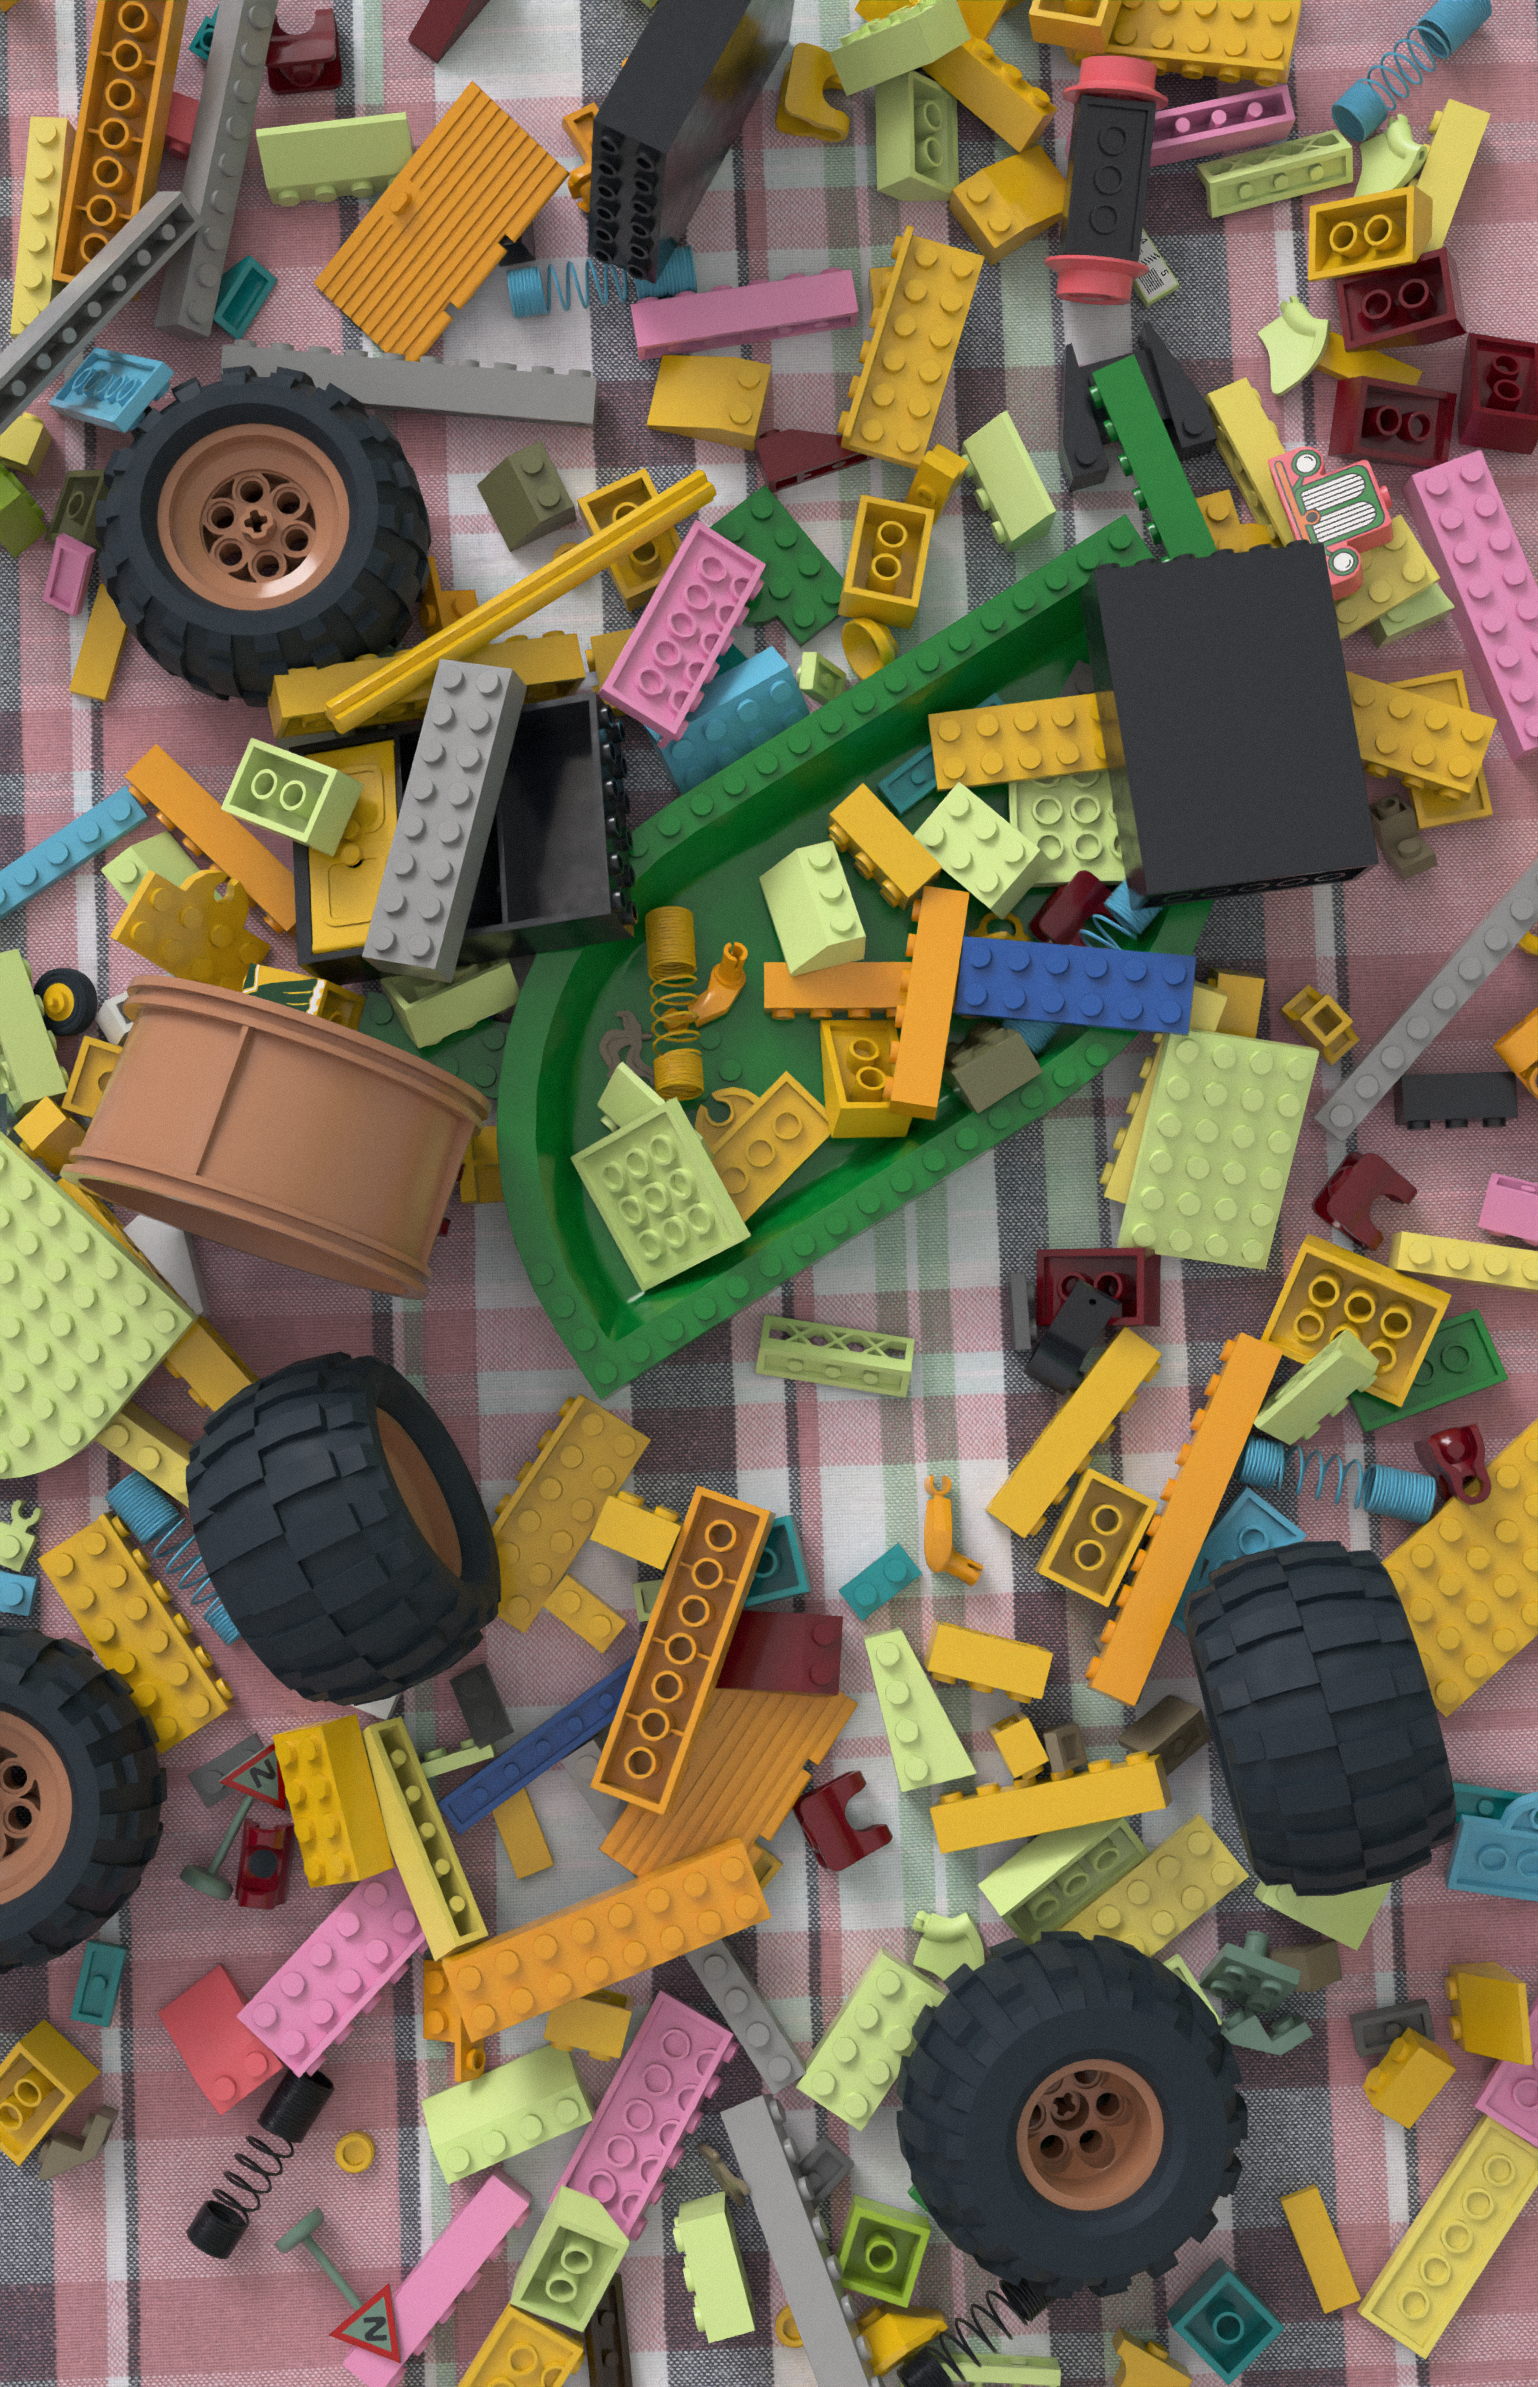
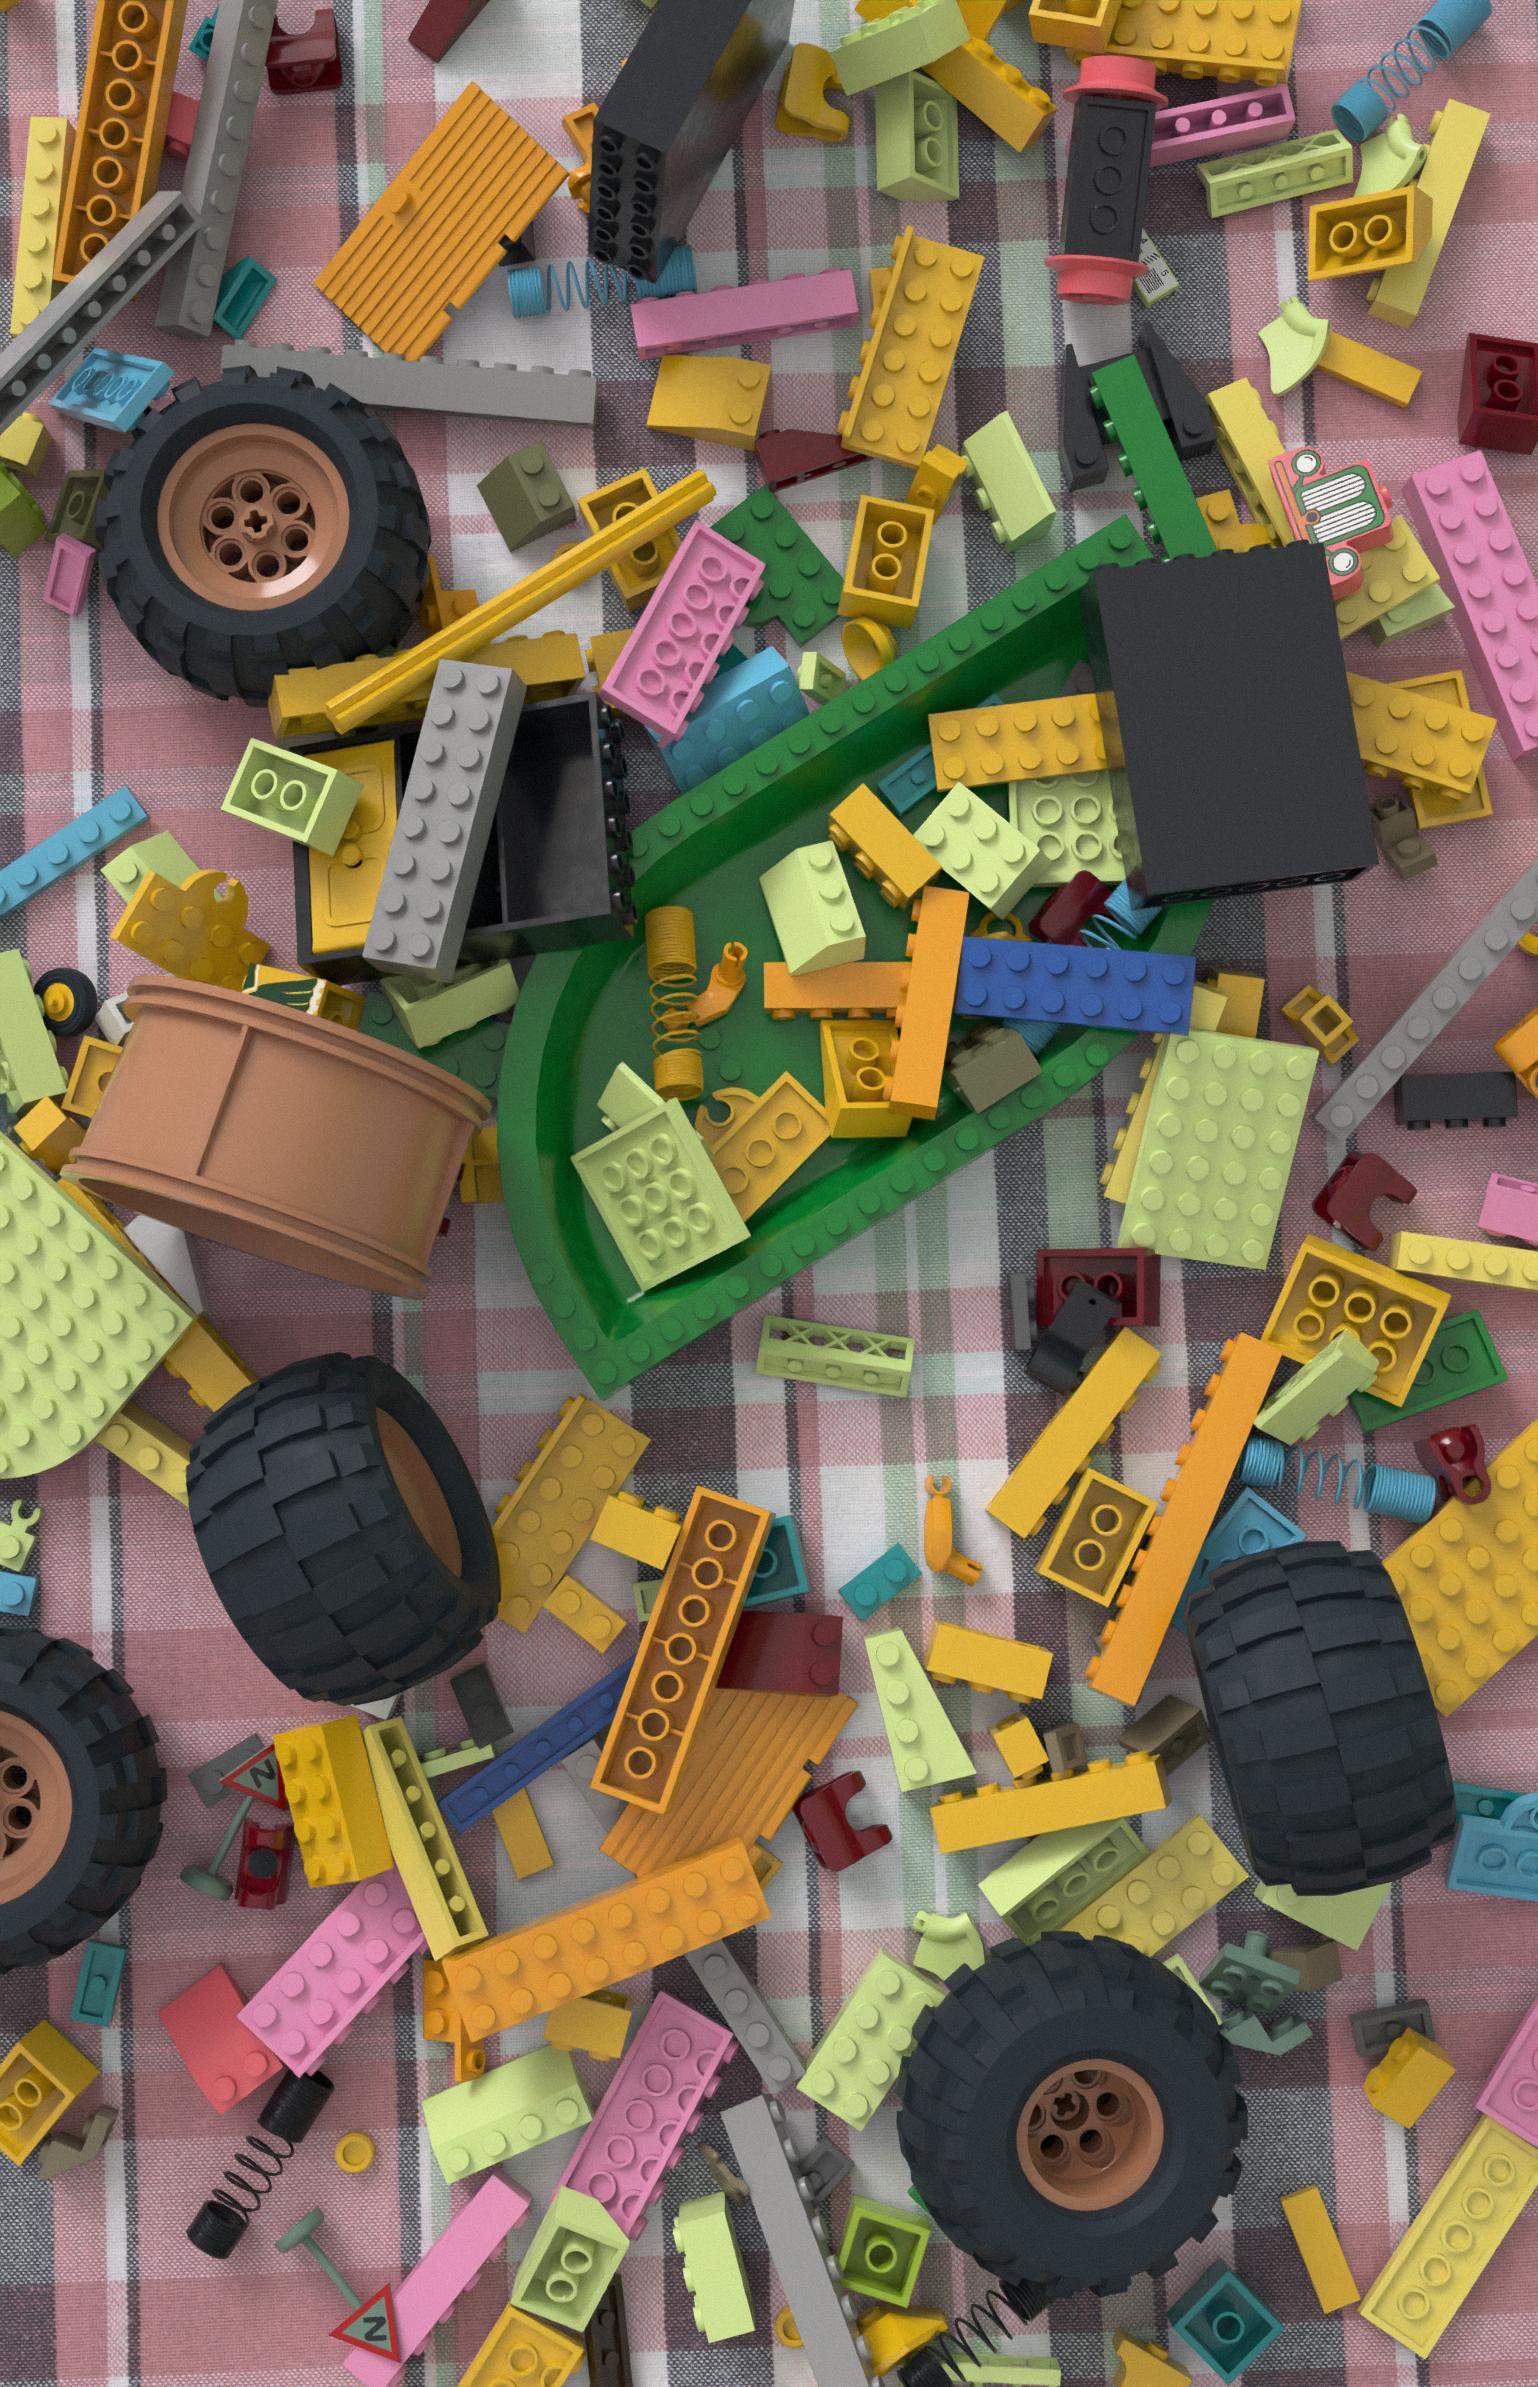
(100, 650): yellow tile -> none
(137, 1629): yellow bracket -> none
(153, 1515): medium azure piece -> none
(216, 834): light orange brick -> none
(334, 157): yellowish green slope -> none
(618, 1039): dark tan piece -> none
(1009, 202): yellow slope -> none
(1391, 423): dark red slope -> none
(1402, 304): dark red slope -> none
(1489, 2012): yellow slope -> none

